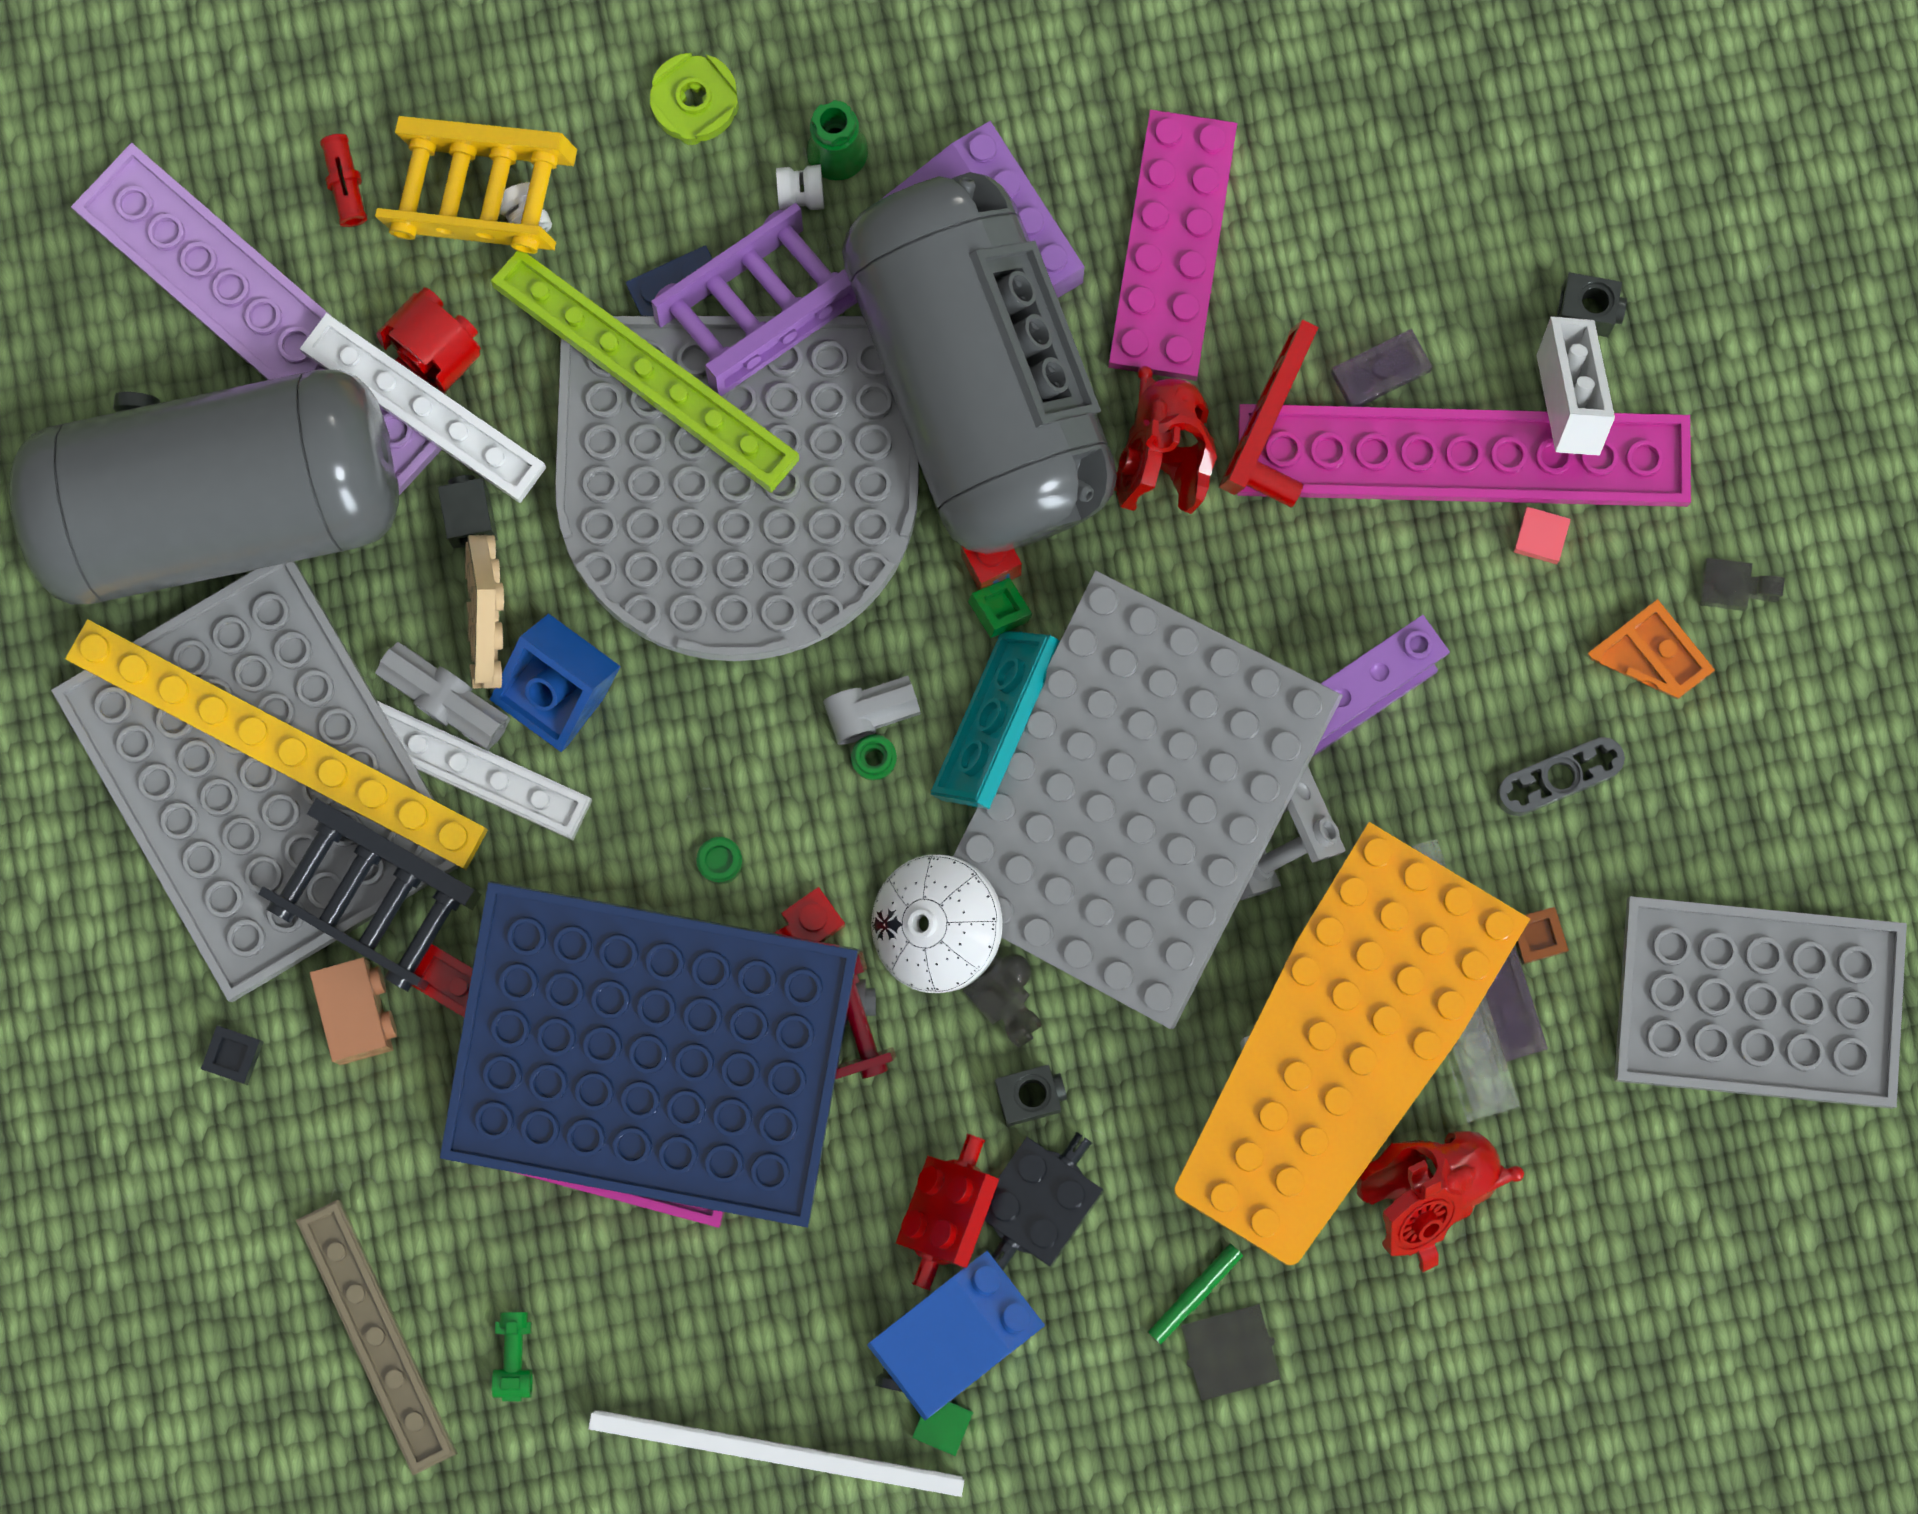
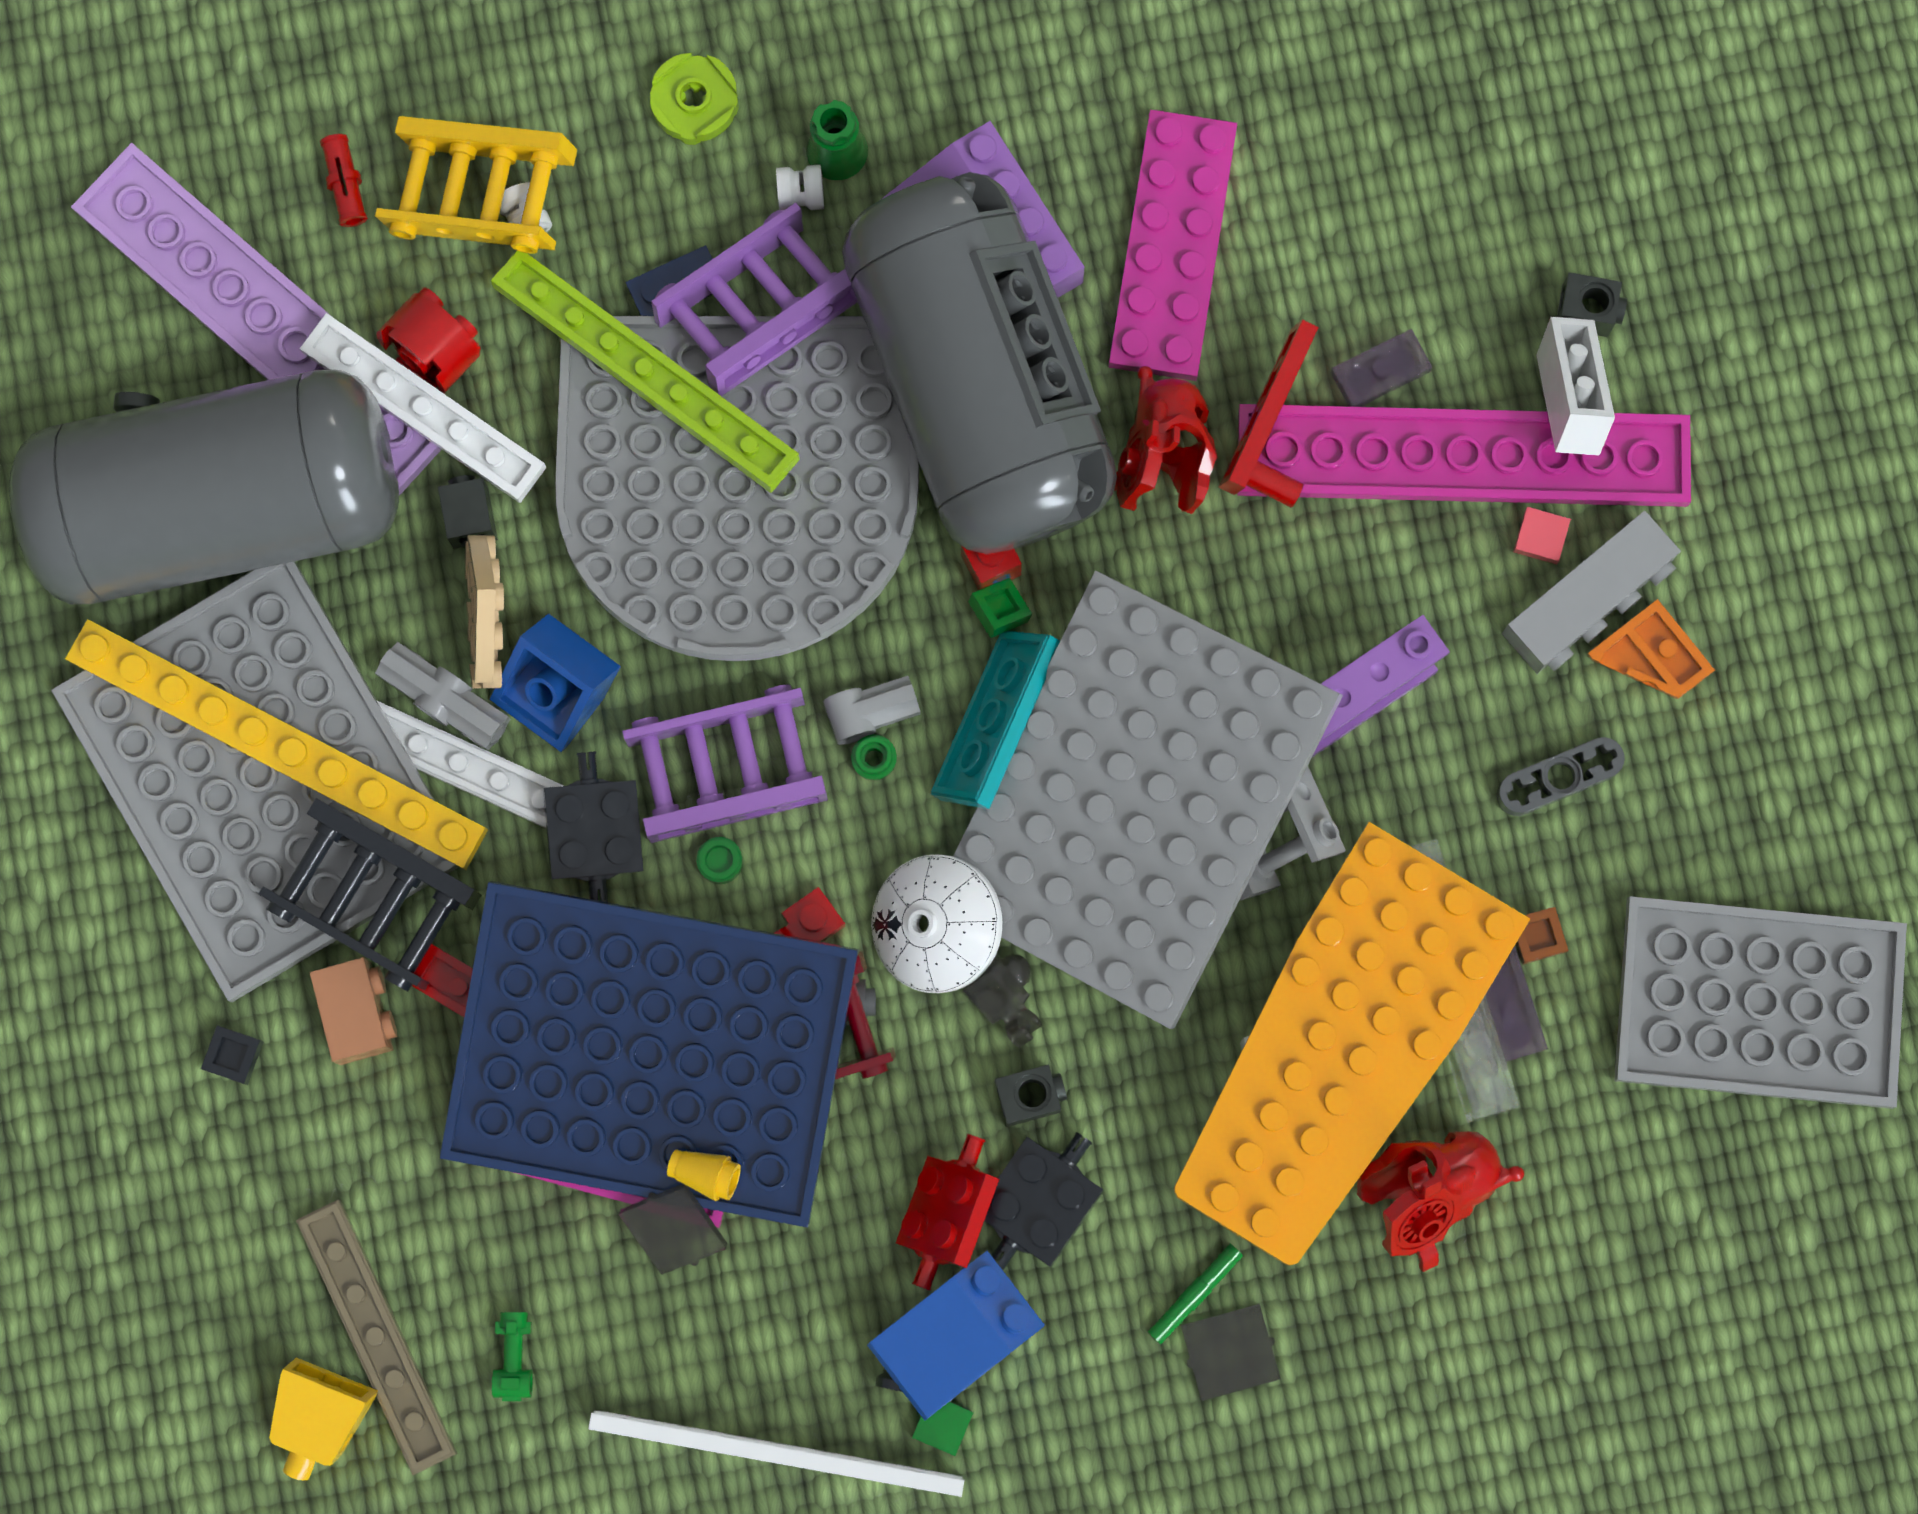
(316, 1415): none -> yellow torso
(593, 828): none -> black plate
(673, 1229): none -> clear smoke piece
(705, 1173): none -> yellow cone
(756, 797): none -> medium lavender fence
(1591, 592): none -> light grey brick
(1730, 585): clear smoke plate -> none

